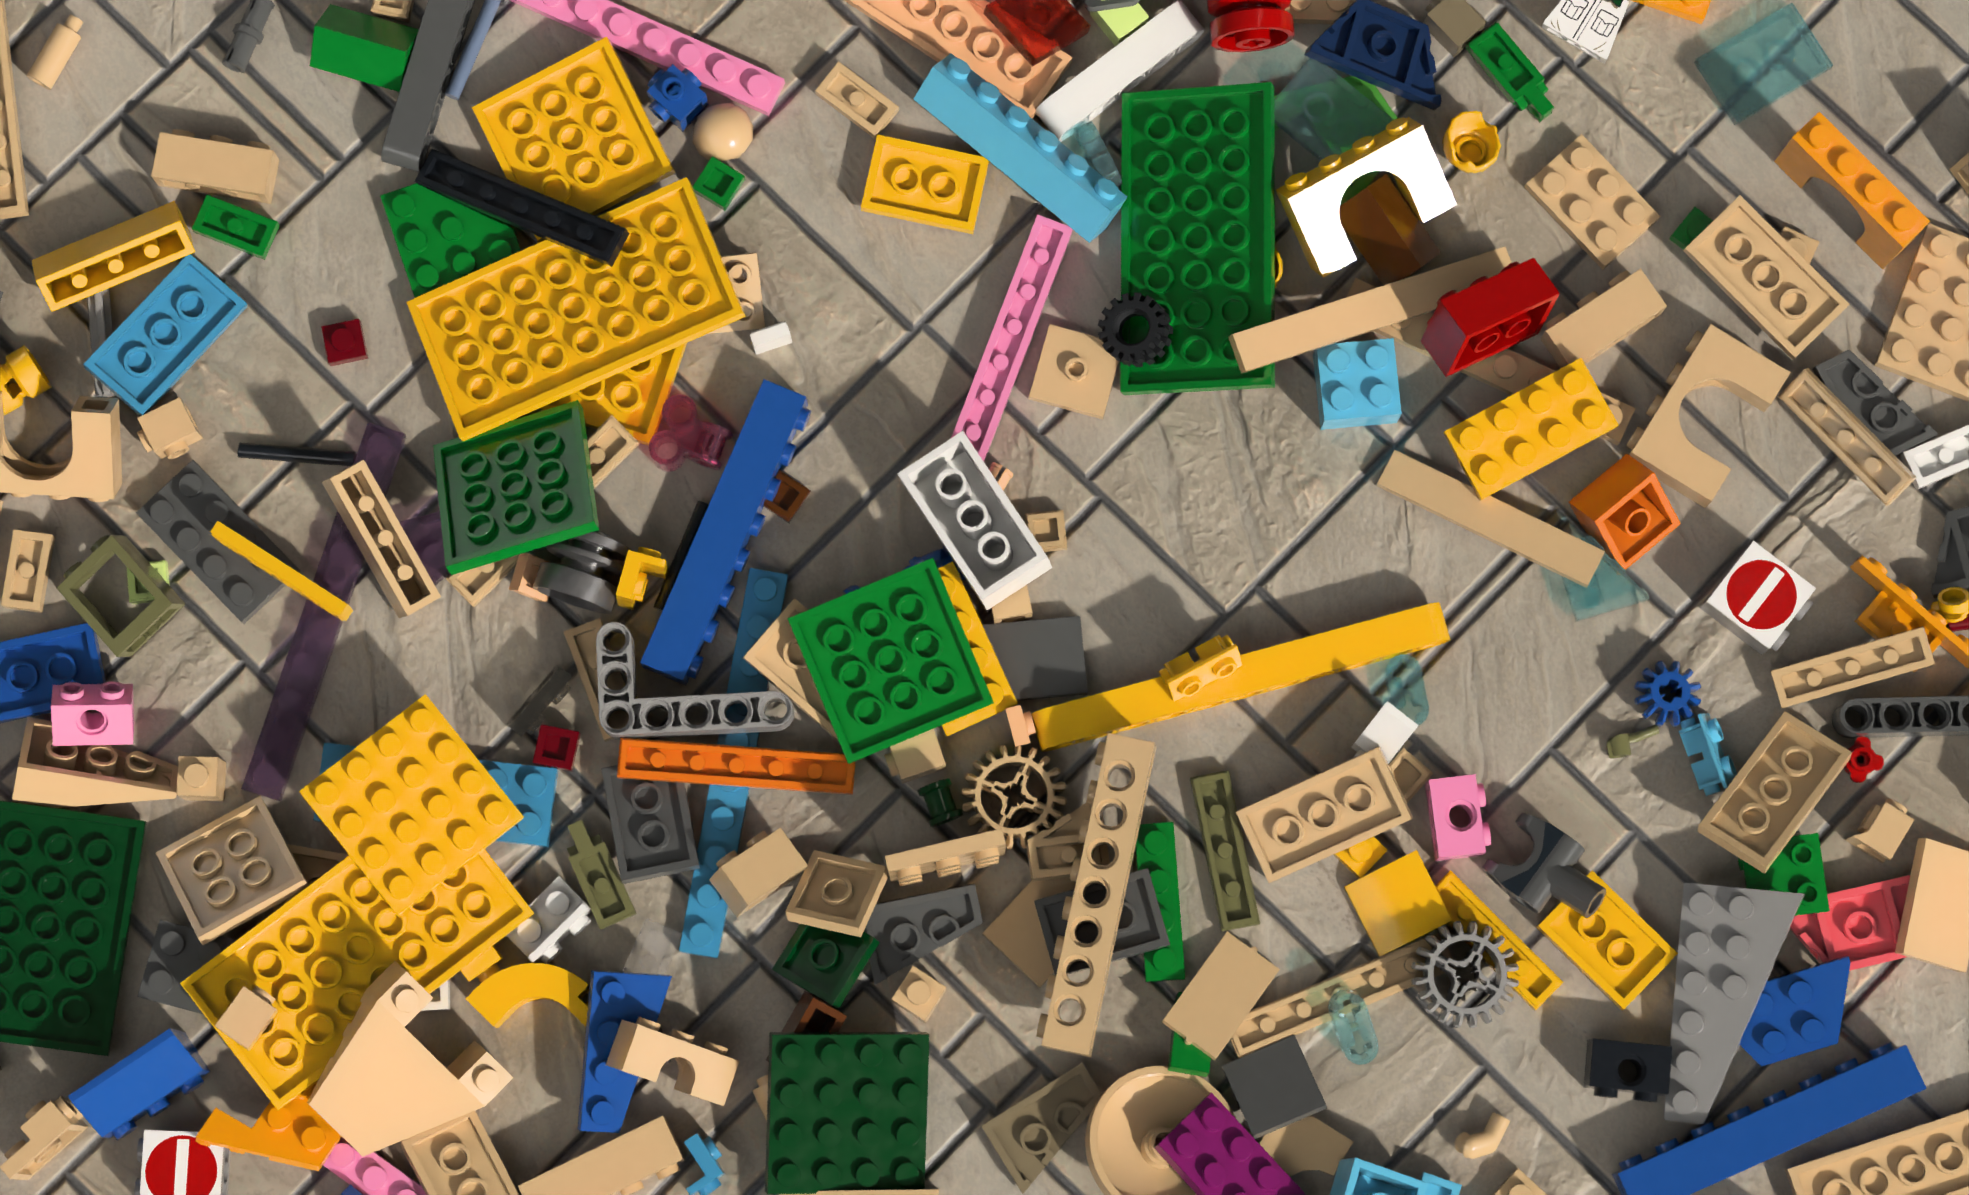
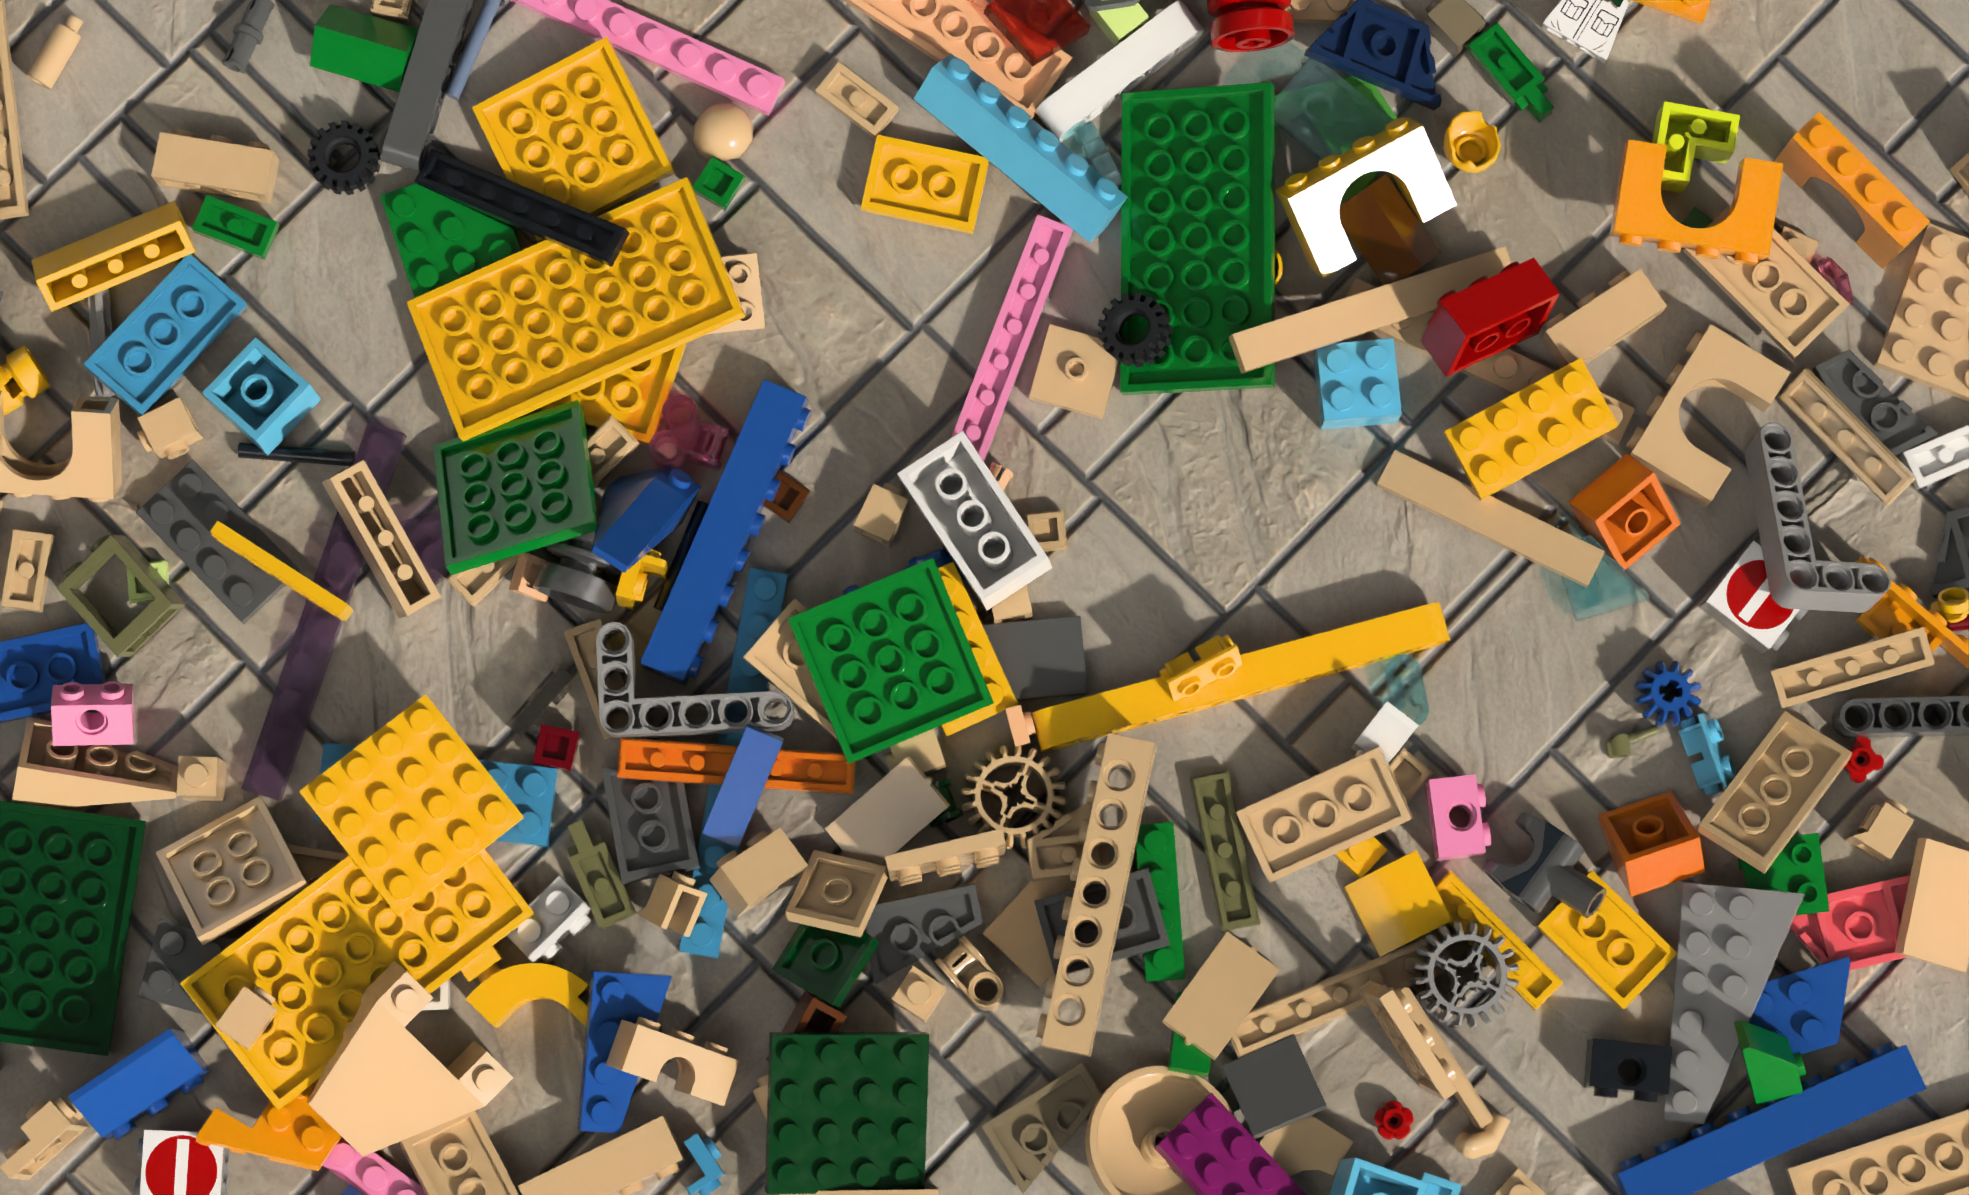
(261, 396): none -> medium azure brick
(344, 135): none -> black tyre
(344, 342): dark red plate -> none
(641, 513): none -> blue wedge
(674, 903): none -> tan window
(676, 96): blue brick -> none
(742, 785): none -> blue tile
(770, 337): white tile -> none
(882, 514): none -> tan brick
(888, 814): none -> tan piece
(970, 973): none -> tan piece
(1362, 1024): clear light blue beam -> none
(1388, 1130): none -> red plate
(1409, 1039): none -> tan plate
(1466, 1093): none -> tan tile
(1592, 201): tan plate -> none
(1643, 217): none -> light orange arch
(1652, 843): none -> orange slope
(1692, 134): none -> neon yellow brick
(1763, 63): clear light blue tile -> none
(1769, 1063): none -> green slope
(1786, 541): none -> light grey beam
(1835, 277): none -> clear pink tile

